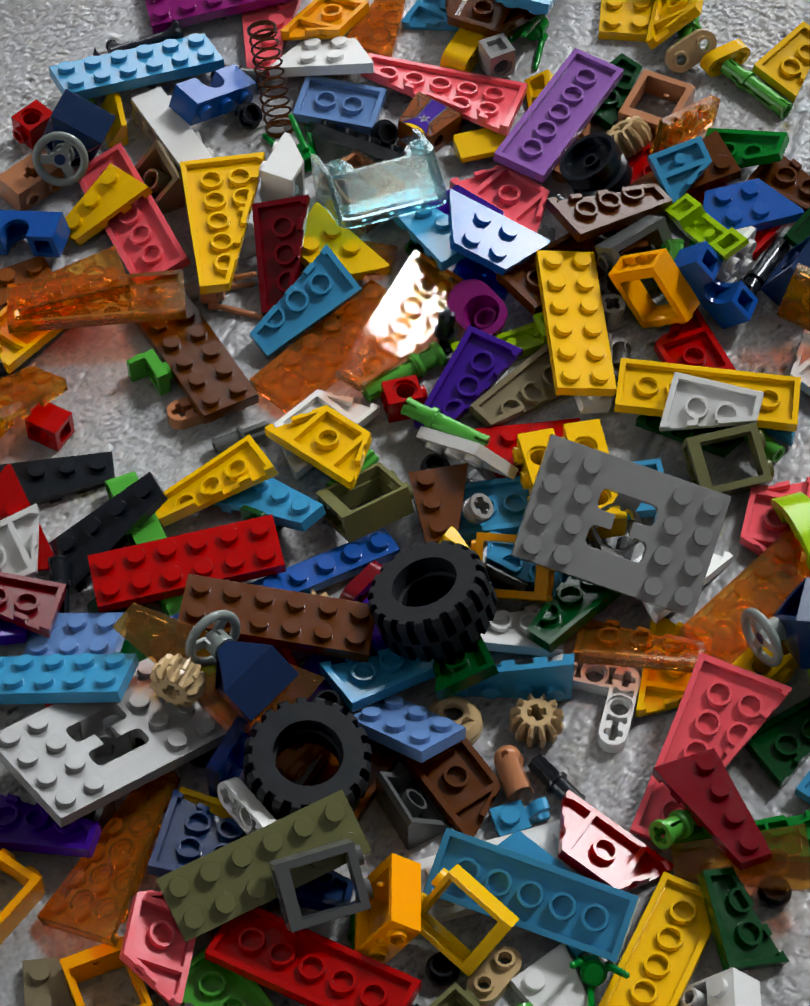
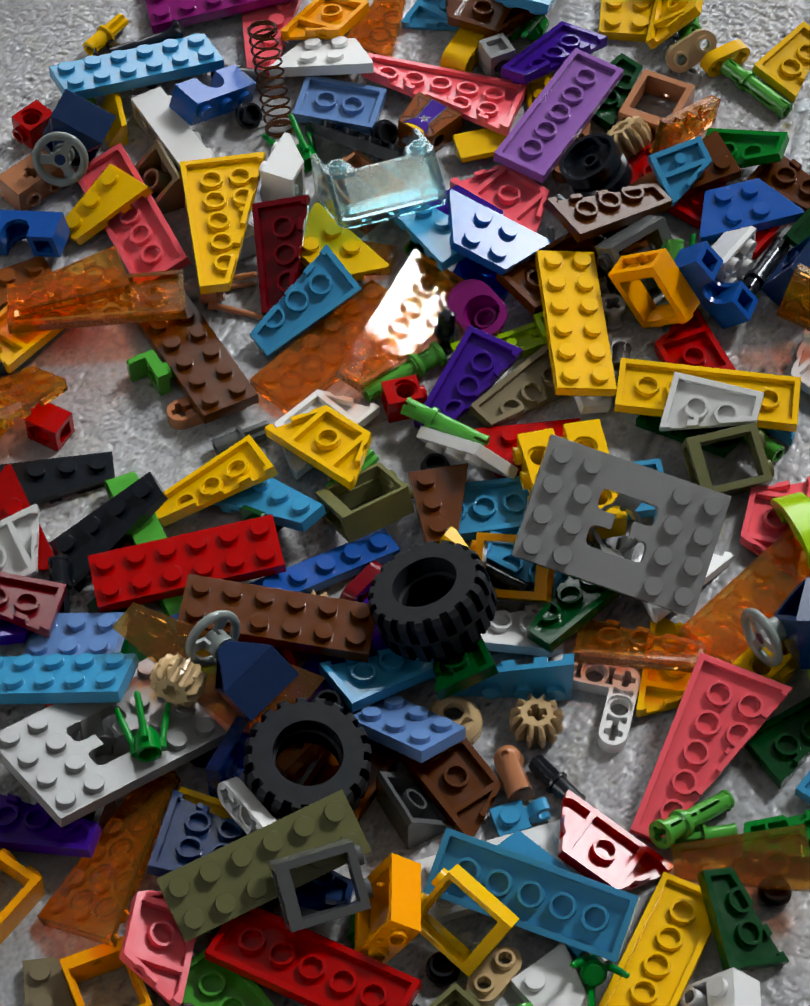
(104, 34): none -> yellow axle
(146, 743): none -> green plant
(475, 515): light grey bush -> none
(551, 52): none -> dark purple wing
(699, 227): lime slope -> none
(715, 803): dark red wing -> none

